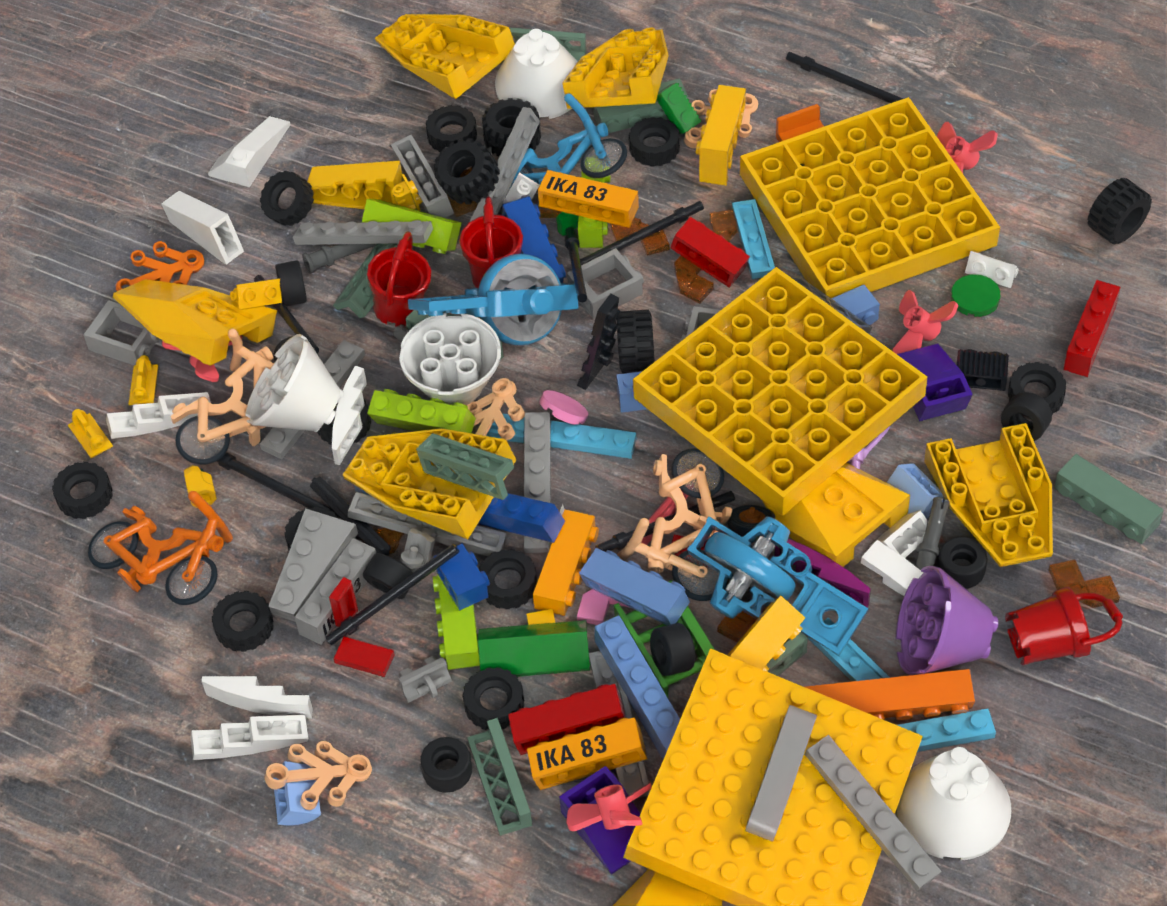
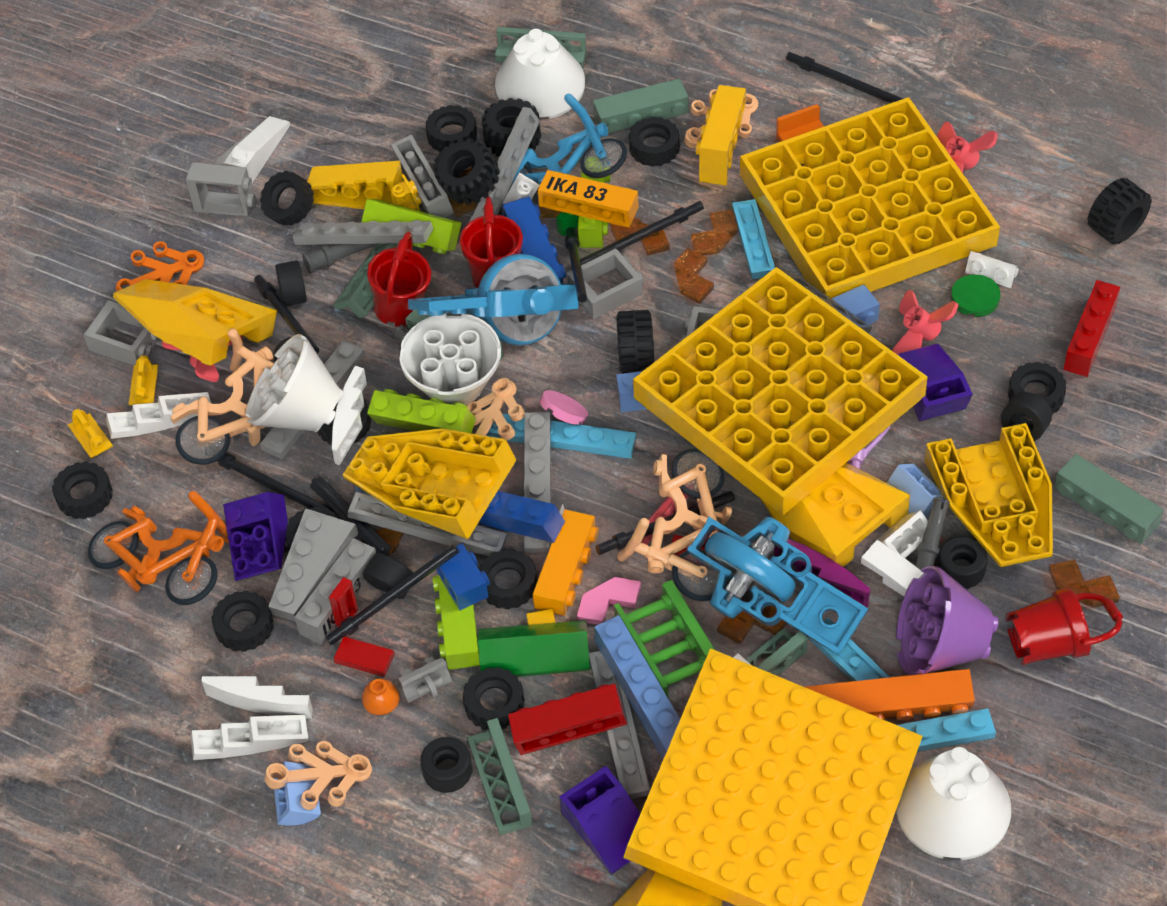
(201, 482): yellow rock -> none
(204, 225): white slope -> none
(216, 202): none -> light grey window
(256, 534): none -> dark purple slope
(257, 293): yellow hinge -> none
(380, 697): none -> orange brick
(418, 548): light grey hips -> none
(447, 48): yellow wedge -> none
(464, 461): sand green fence -> none
(586, 753): light orange brick -> none
(602, 341): black wing -> none
(610, 808): coral piece -> none
(620, 70): yellow wedge -> none
(634, 586): medium blue brick -> none
(672, 649): black tyre -> none
(678, 108): green brick -> none
(710, 252): red brick -> none
(747, 517): black wheel -> none
(768, 634): yellow brick -> none
(780, 773): light grey beam -> none
(873, 813): light grey plate -> none
(984, 369): black brick -> none

